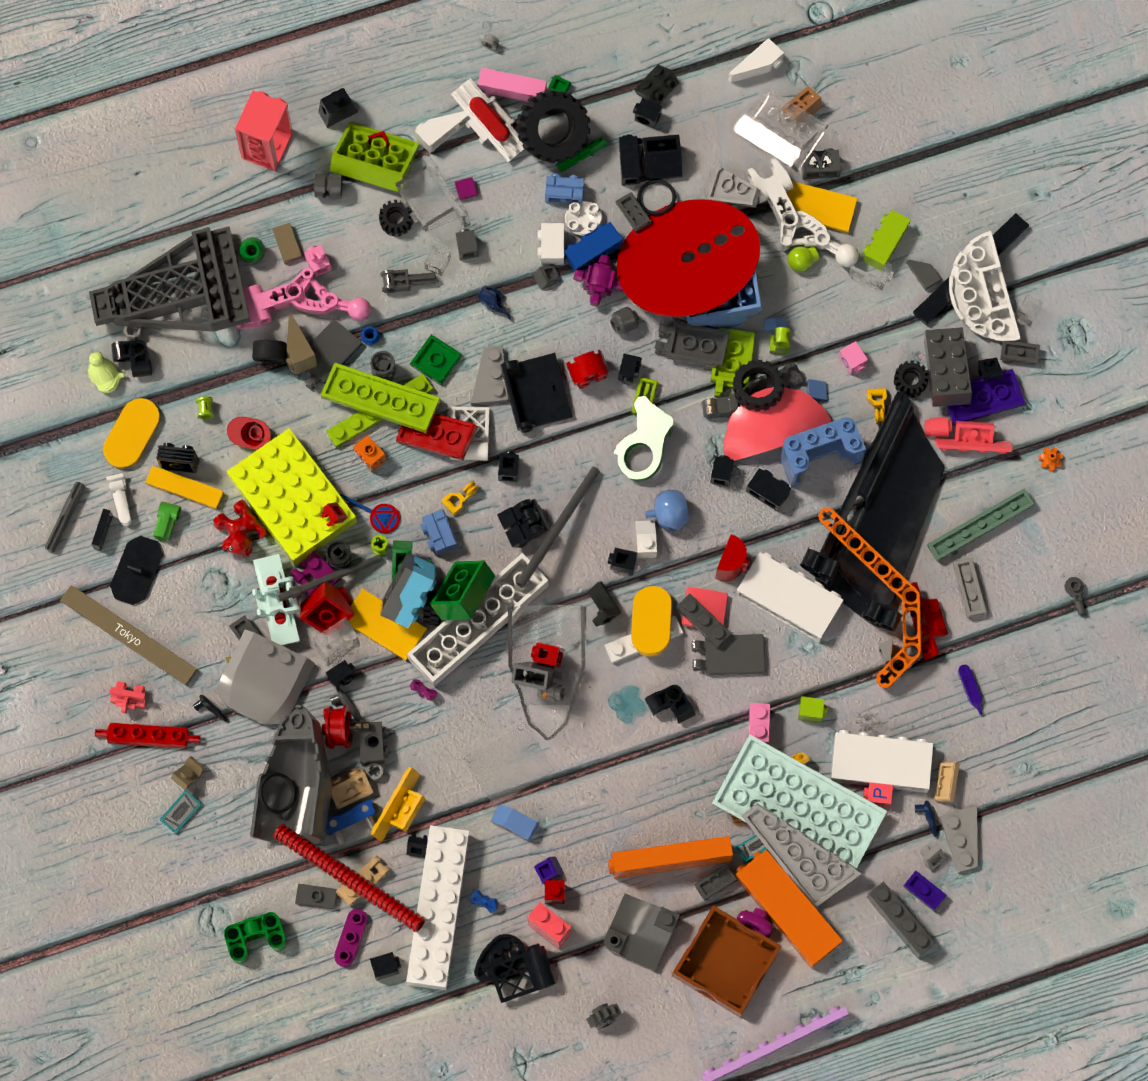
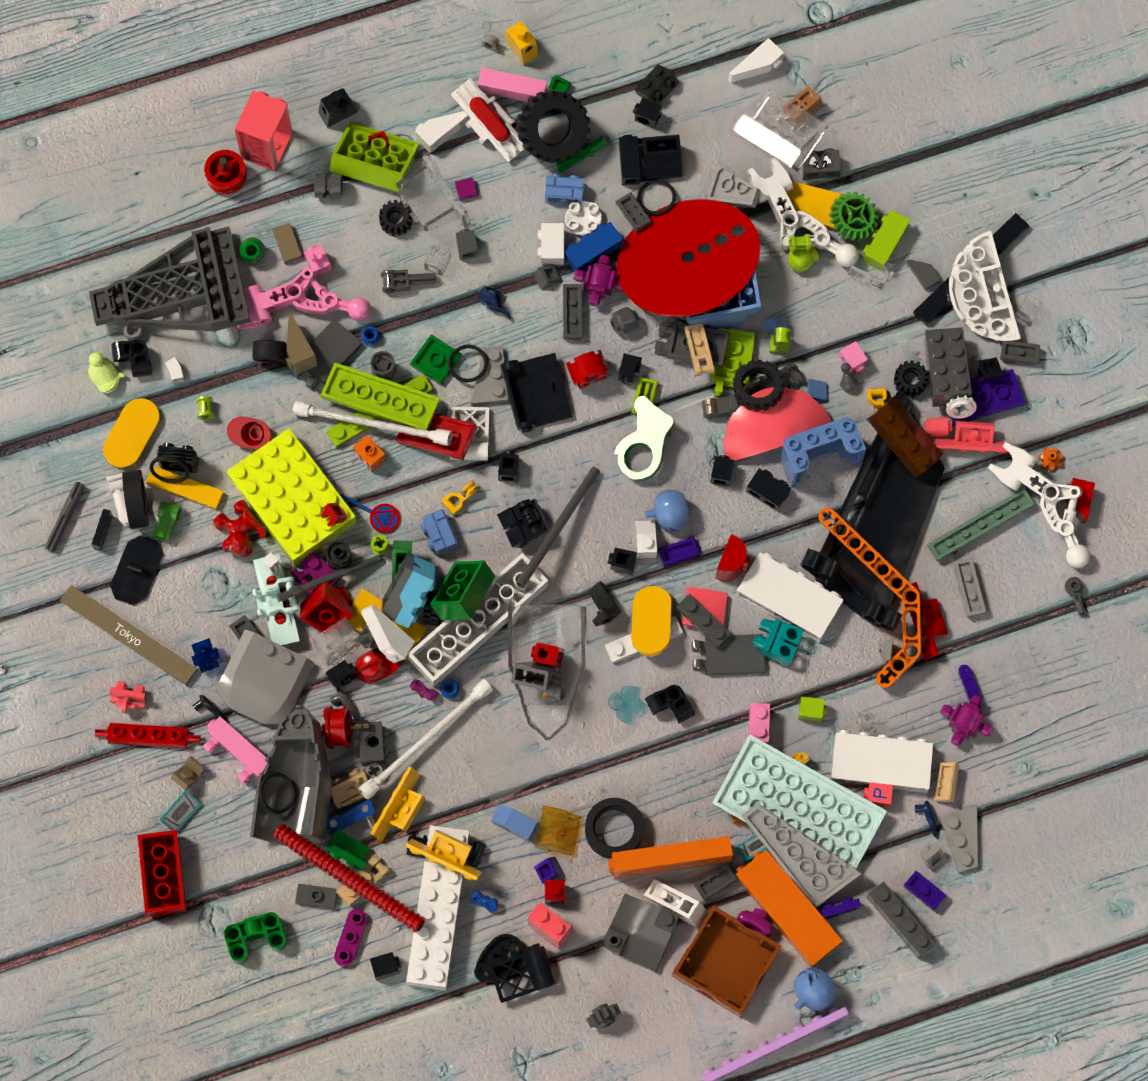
(135, 499): none -> black tyre
(157, 854): none -> red brick
(170, 459): none -> black tyre
(175, 370): none -> white piece
(207, 659): none -> clear blue brick
(225, 172): none -> red wheel
(237, 746): none -> bright pink brick
(271, 564): none -> white piece
(347, 848): none -> green bracket
(366, 638): none -> dark grey gear
(374, 666): none -> red piece
(388, 636): none -> white slope
(438, 436): none -> white hose
(448, 852): none -> yellow bracket
(449, 683): none -> blue plate
(465, 347): none -> black tyre
(476, 854): none -> black pin
(480, 691): none -> white hose
(519, 40): none -> yellow torso
(558, 830): none -> clear yellow slope
(572, 311): none -> dark grey plate
(608, 805): none -> black tyre
(671, 899): none -> white slope
(679, 552): none -> dark purple tile
(699, 349): none -> tan plate
(779, 642): none -> teal hips
(799, 243): none -> lime bush
(814, 991): none -> medium blue piece
(841, 208): none -> bright green gear
(848, 380): none -> dark grey piece
(848, 905): none -> dark purple plate
(905, 437): none -> reddish brown slope
(966, 720): none -> magenta piece
(967, 409): none -> white gear
(1023, 472): none -> white piece
(1084, 501): none -> red slope

